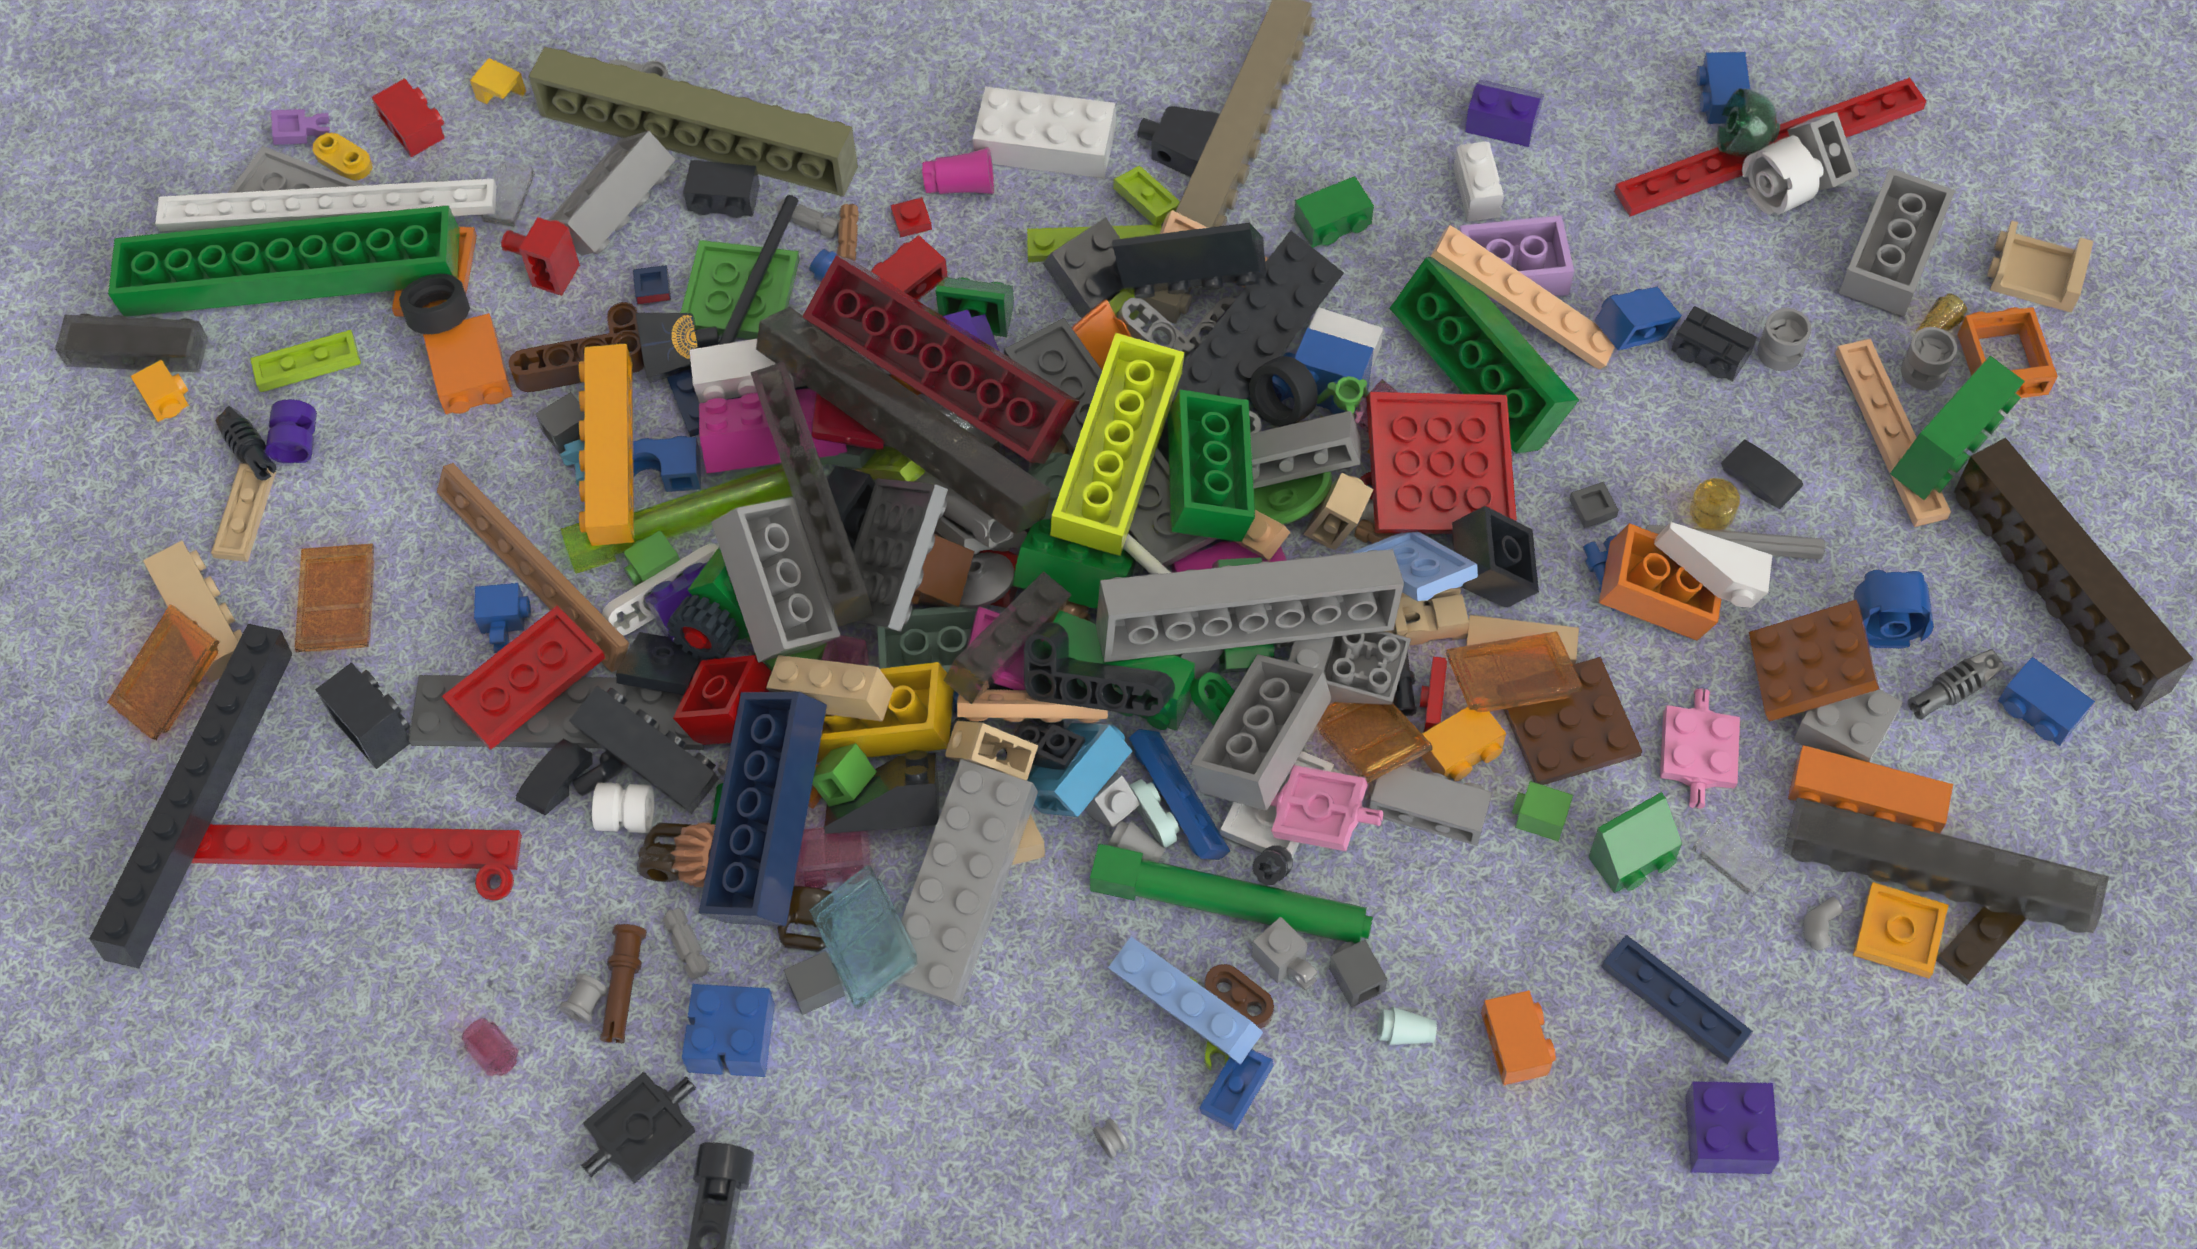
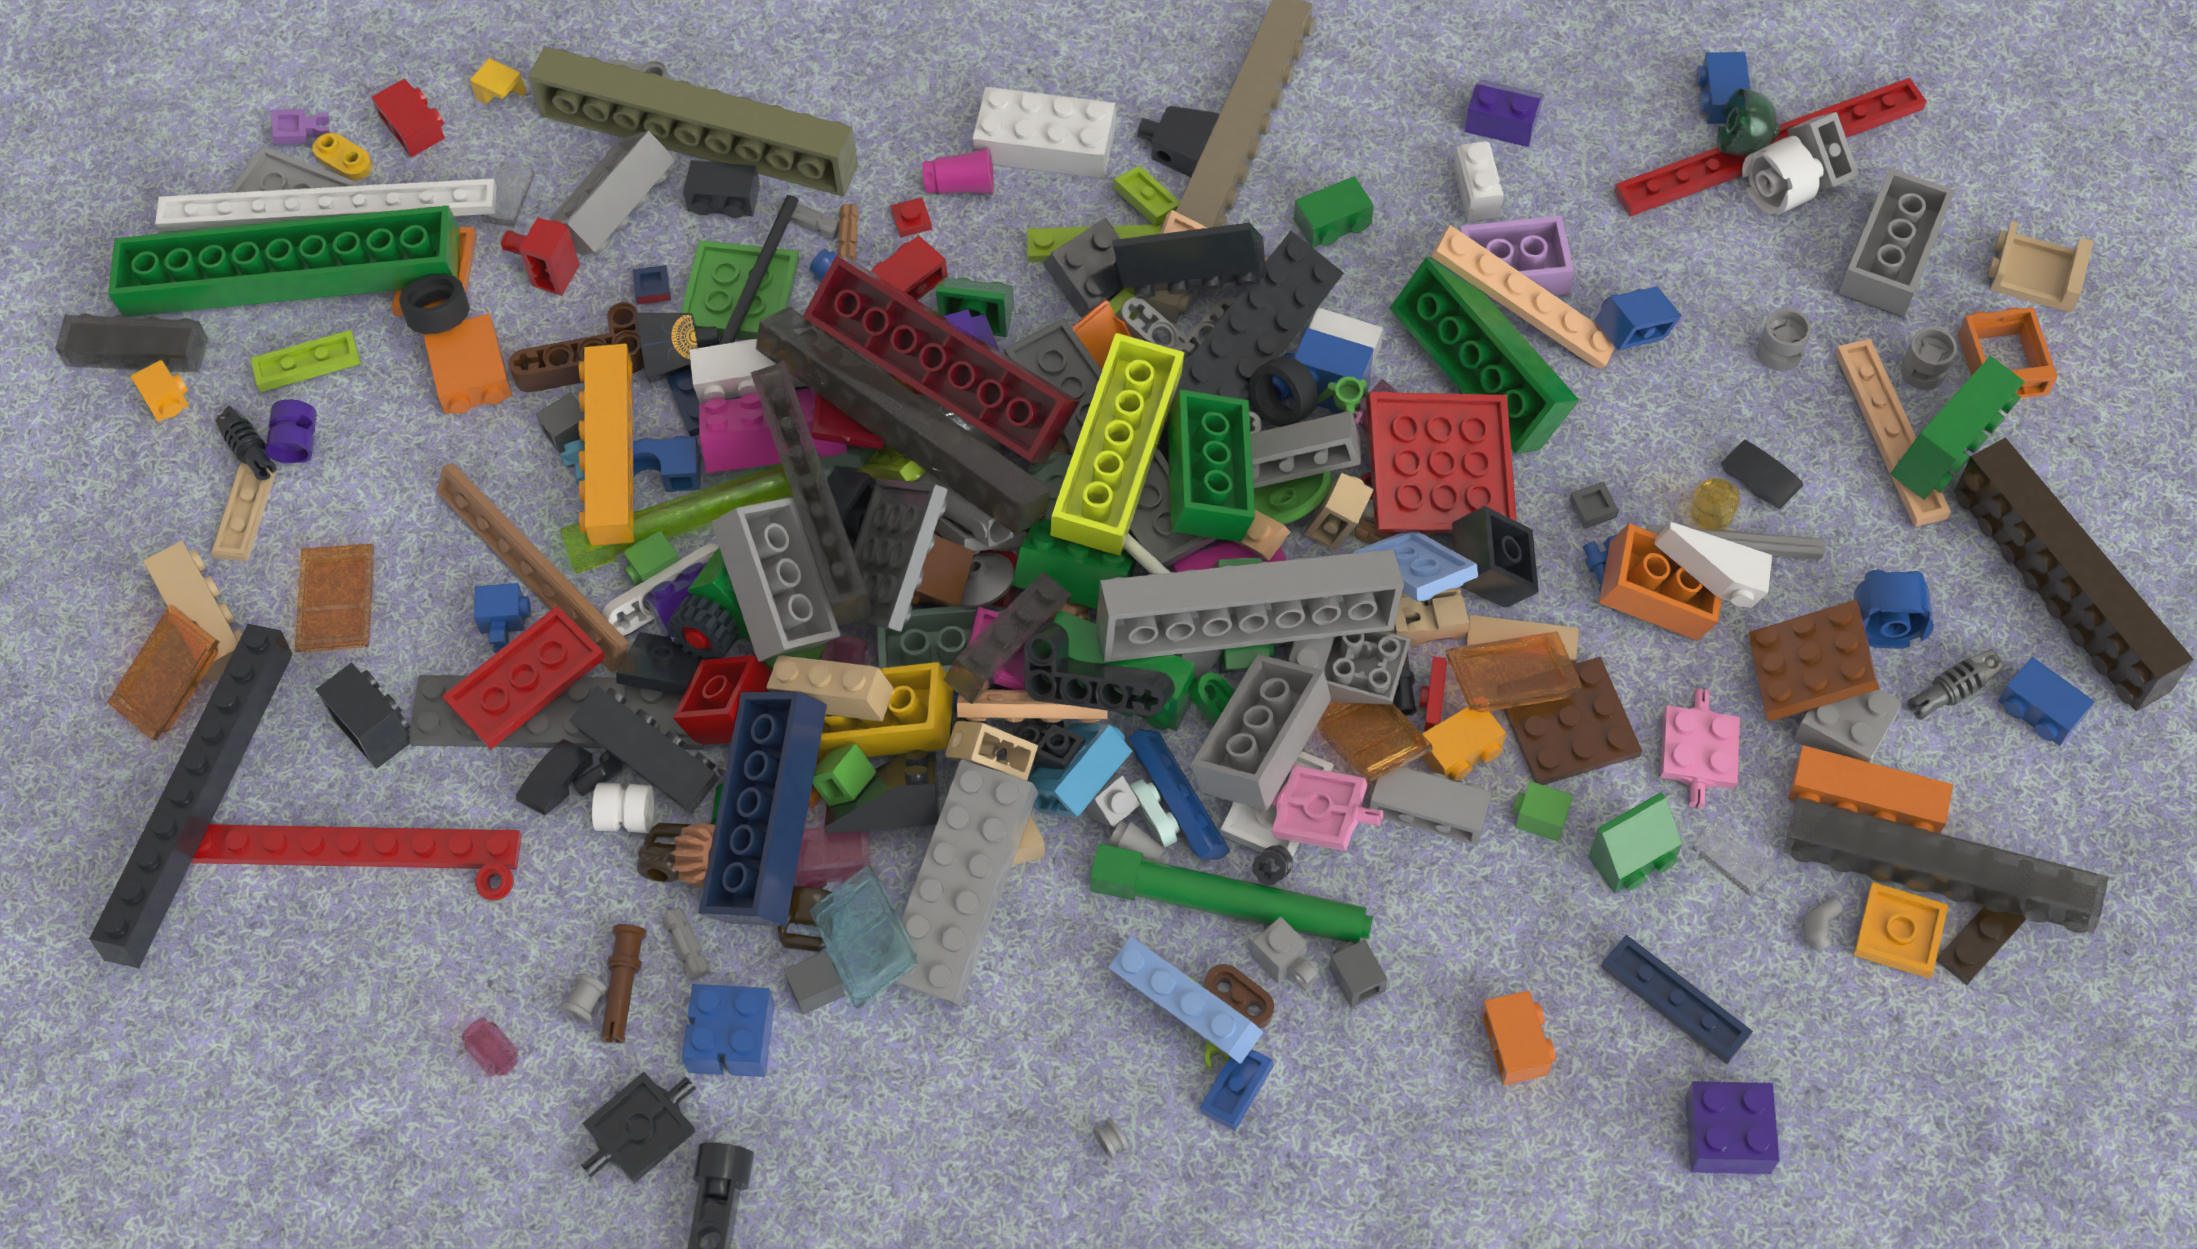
(1404, 1027): light aqua cone -> none
(1713, 344): black brick -> none
(1945, 313): clear yellow cone -> none

